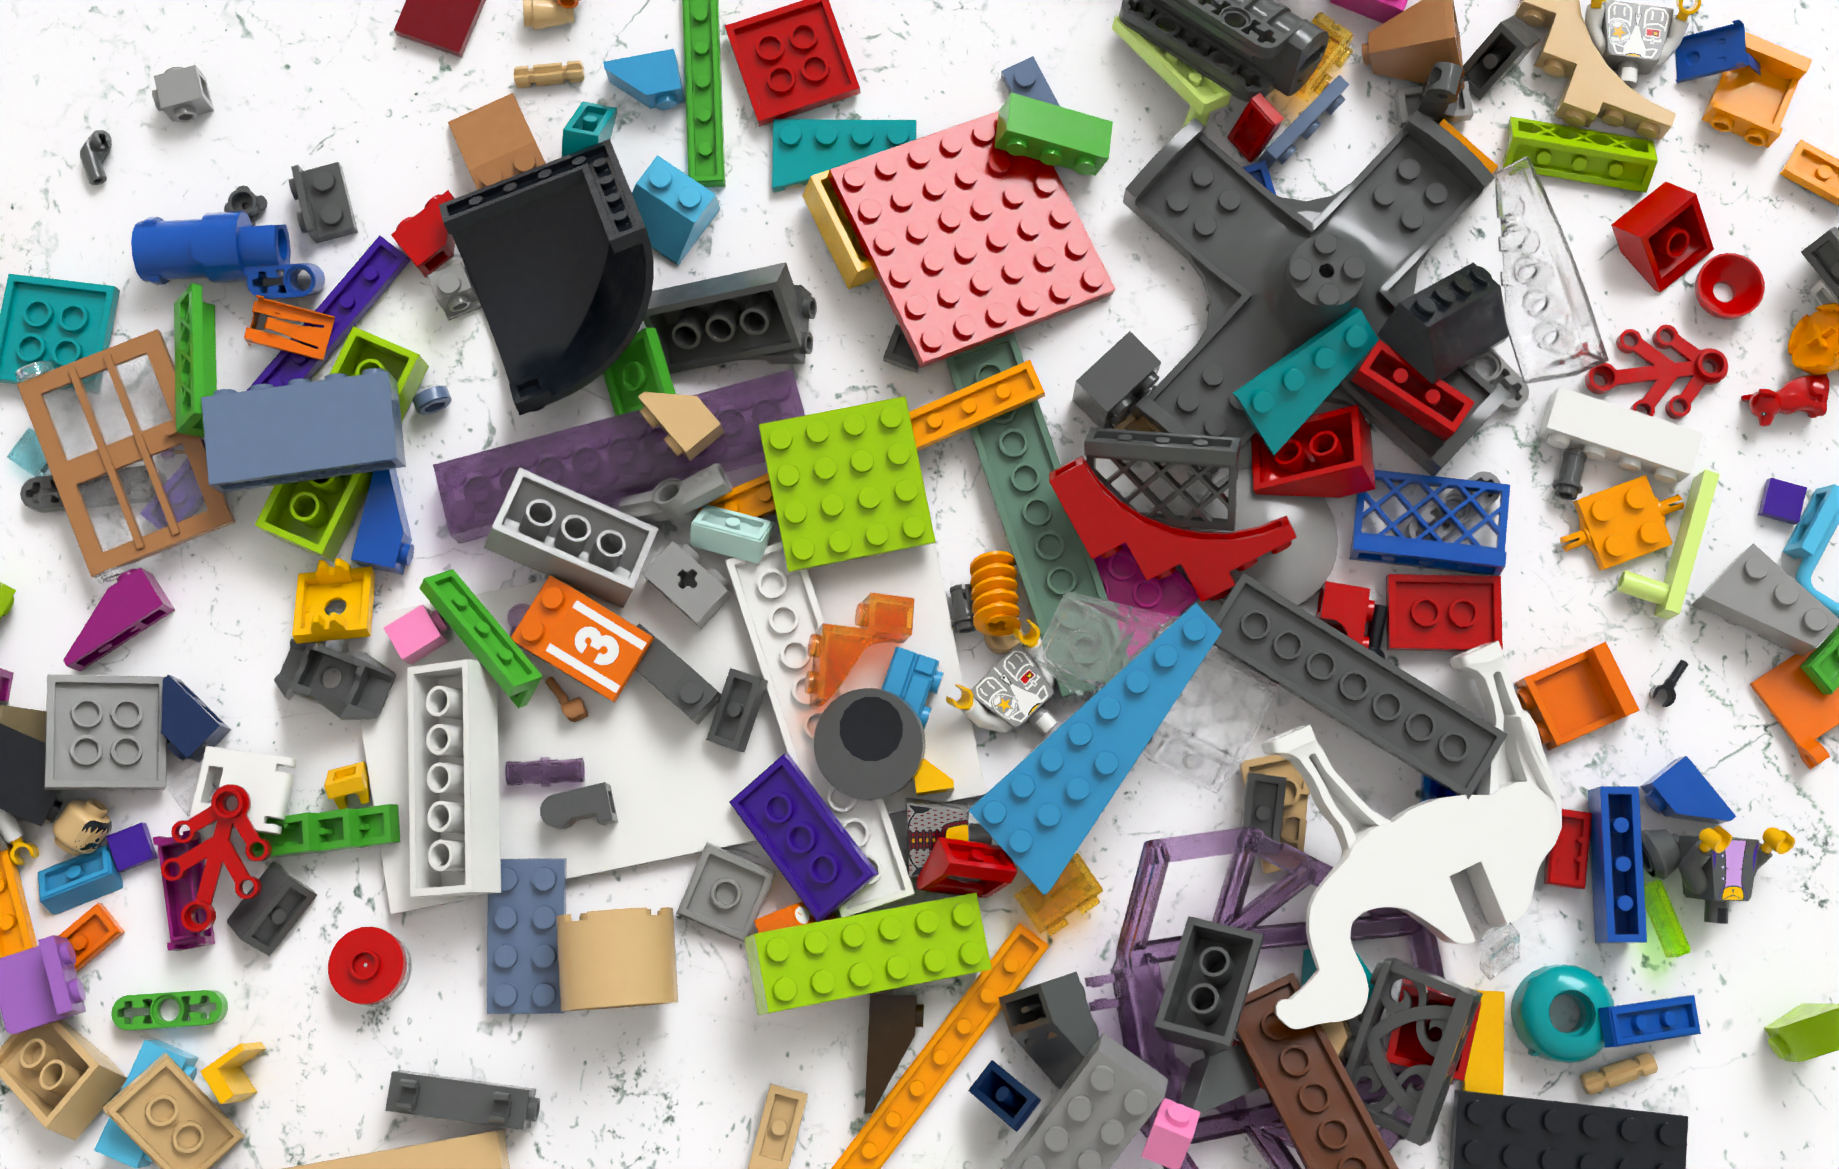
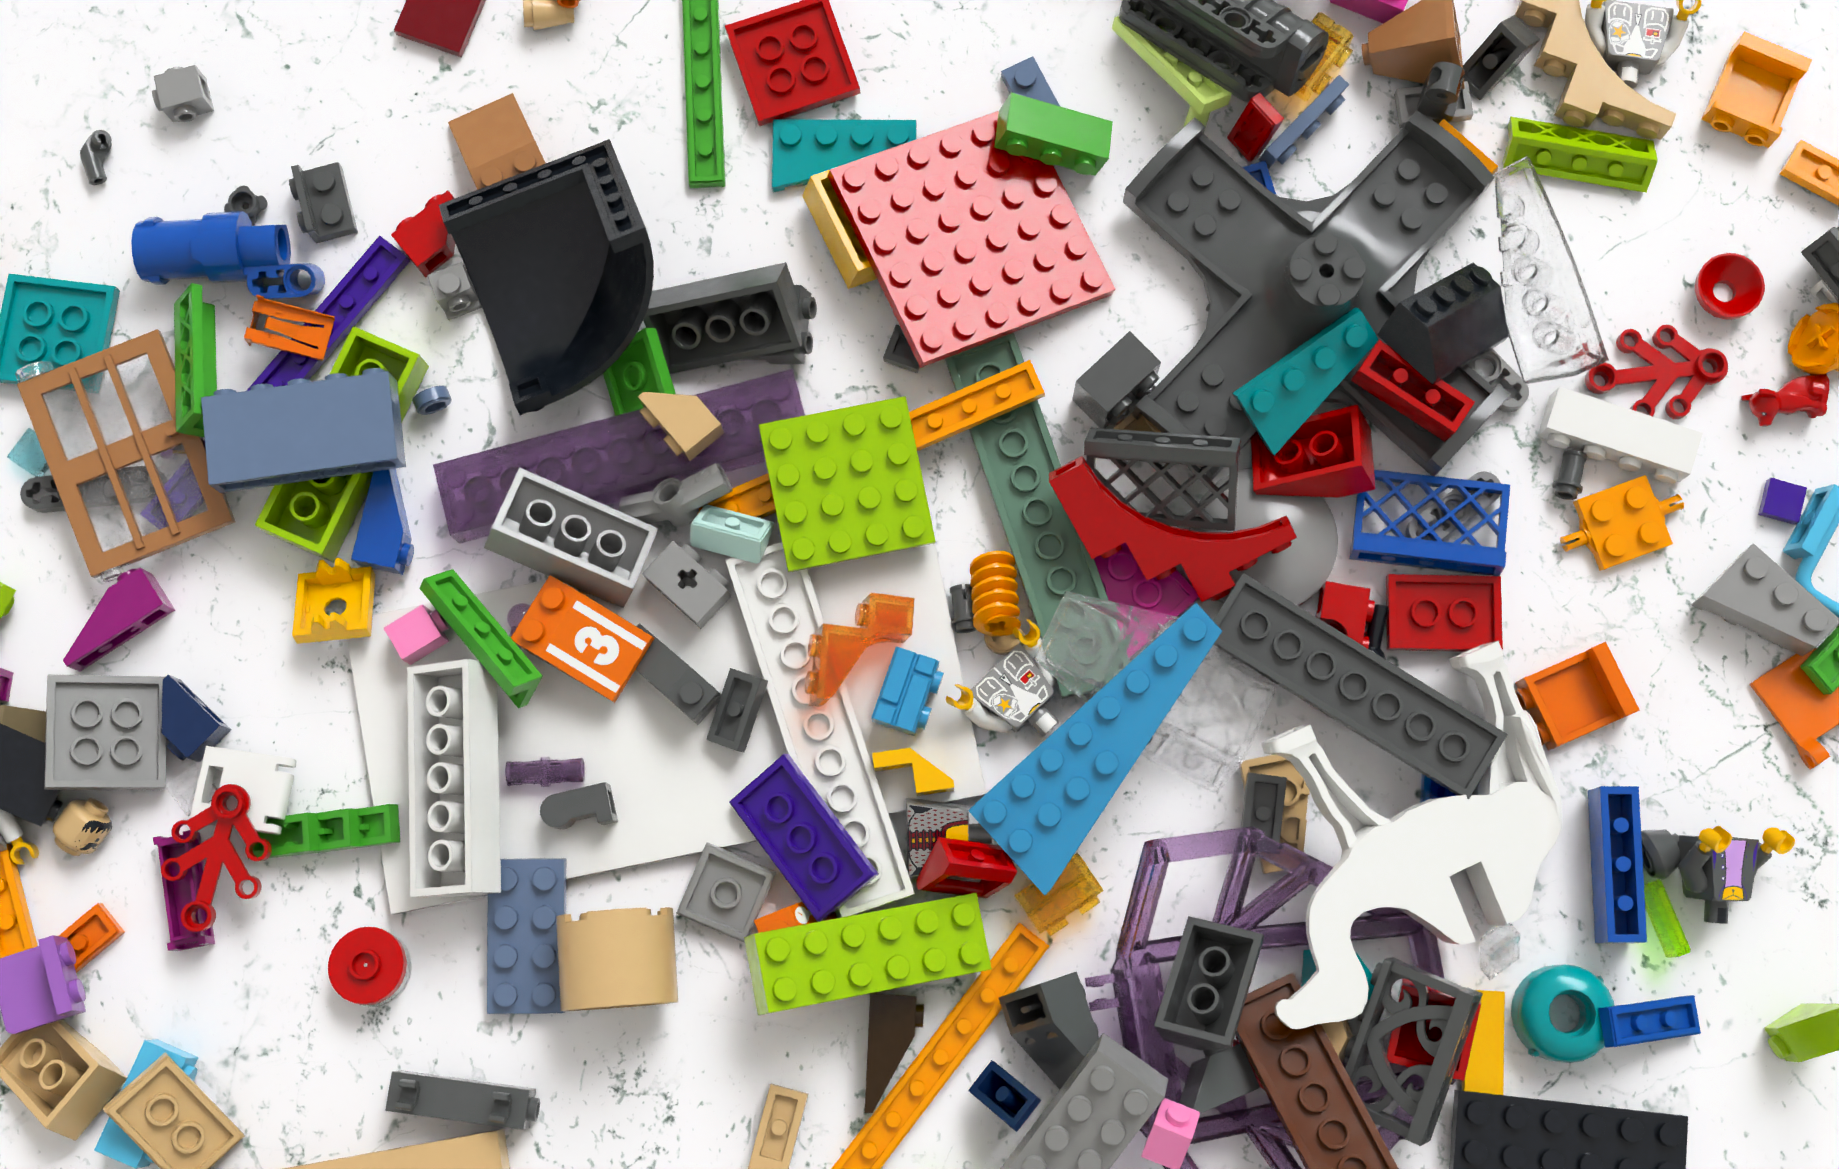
(79, 880): dark azure slope -> none
(131, 847): dark purple tile -> none
(158, 999): bright green beam -> none
(228, 1078): yellow panel -> none
(273, 913): dark grey panel -> none
(348, 780): yellow tile -> none
(362, 684): dark grey piece -> none
(549, 74): tan axle -> none
(573, 709): medium nougat hand -> none
(588, 127): teal slope -> none
(648, 78): dark azure slope -> none
(673, 208): medium azure slope -> none
(869, 743): dark grey piece -> none
(1569, 856): red plate -> none
(1619, 1073): tan axle -> none
(1664, 235): red slope -> none
(1670, 684): black hand -> none
(1671, 593): yellowish green piece -> none
(1685, 794): blue slope -> none
(1713, 53): blue piece -> none

